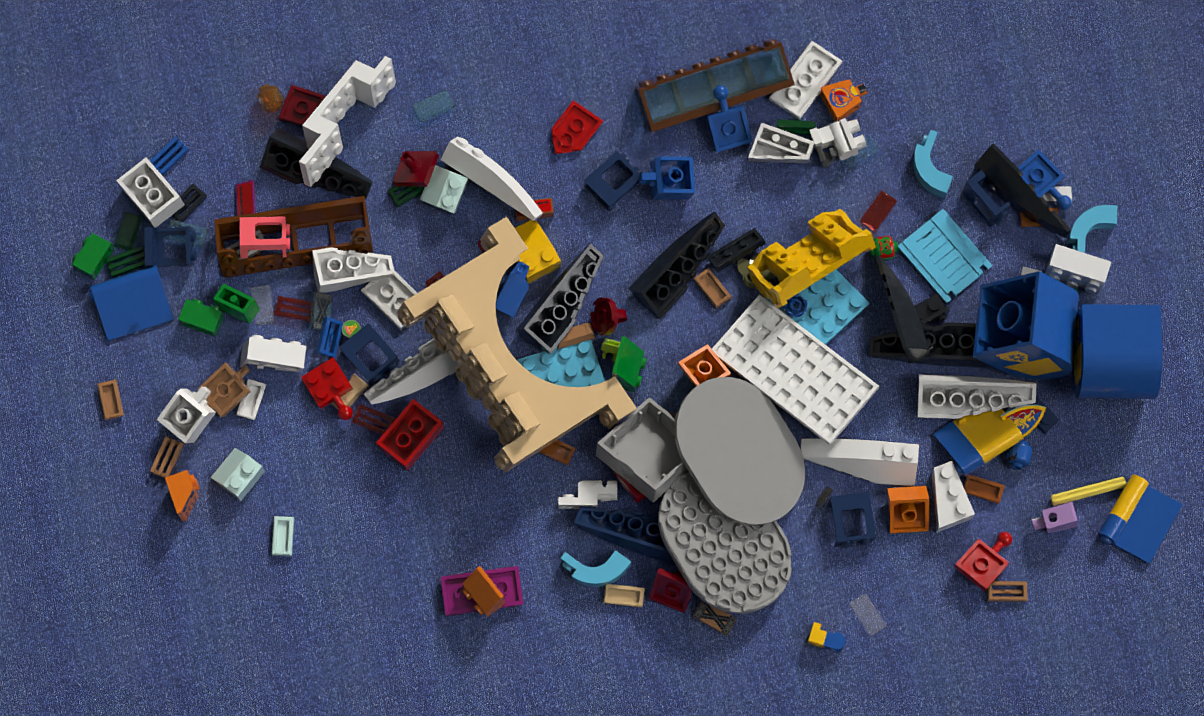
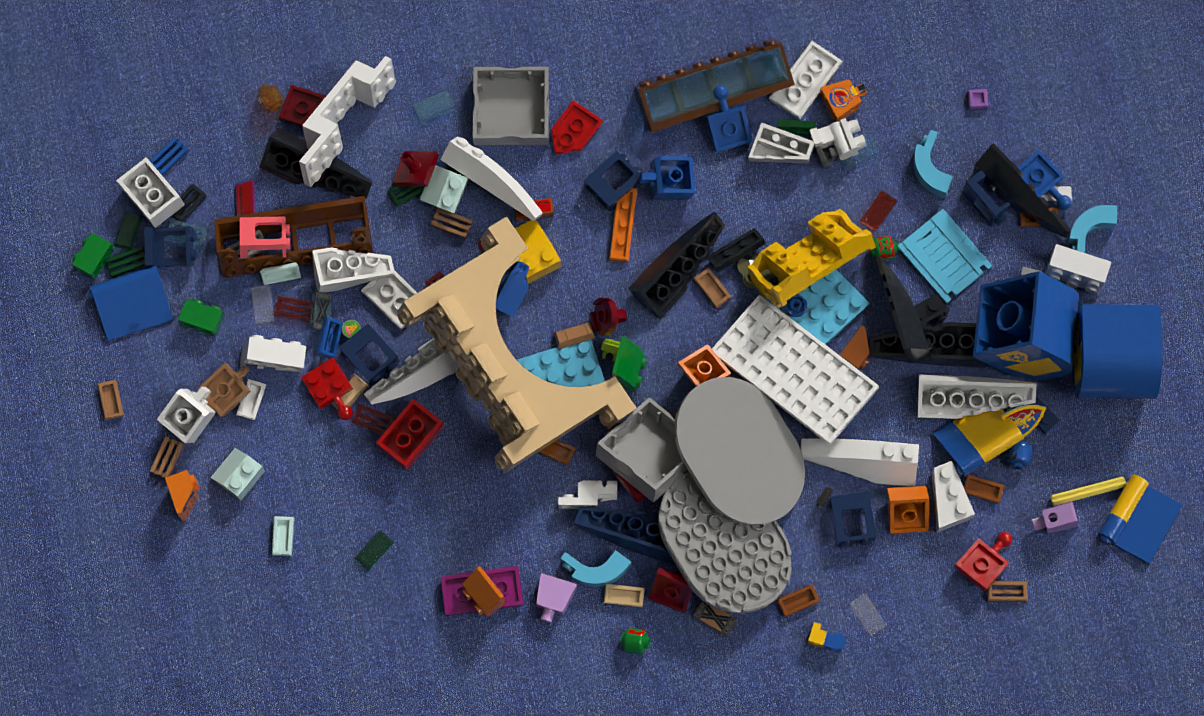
(236, 303): green brick -> none
(280, 273): none -> light aqua tile
(374, 550): none -> clear green tile
(453, 216): none -> medium nougat tile
(511, 106): none -> light grey tile
(554, 596): none -> lavender torso
(558, 307): black wedge -> none
(623, 227): none -> orange tile
(635, 641): none -> green head
(798, 600): none -> dark orange tile
(857, 350): none -> dark orange slope
(978, 99): none -> medium lavender tile

